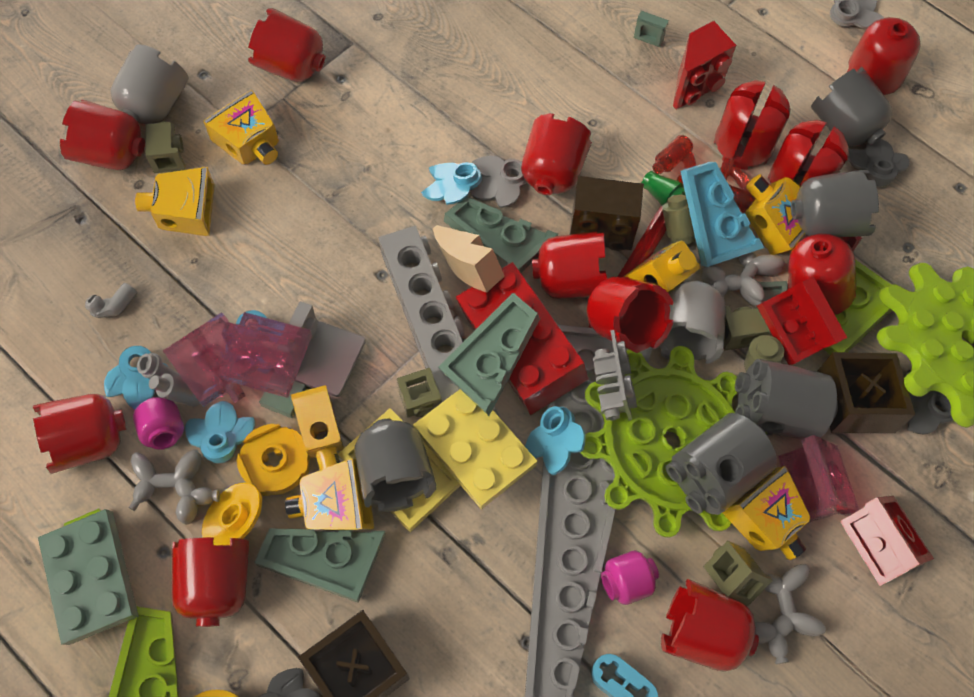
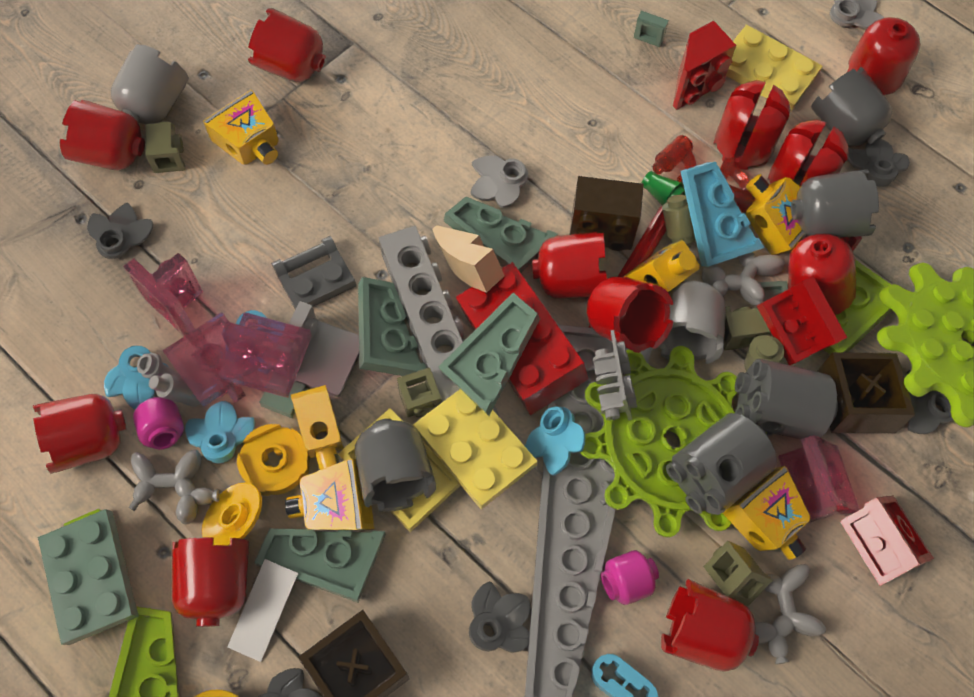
(110, 306): light grey arm -> none
(119, 228): none -> dark grey plate
(167, 289): none -> clear pink bracket
(180, 201): yellow torso -> none
(262, 610): none -> white sticker
(319, 282): none -> dark grey plate
(383, 334): none -> sand green wing
(452, 182): medium azure plate -> none
(503, 615): none -> dark grey plate
(555, 154): red cylinder -> none
(773, 62): none -> light yellow plate

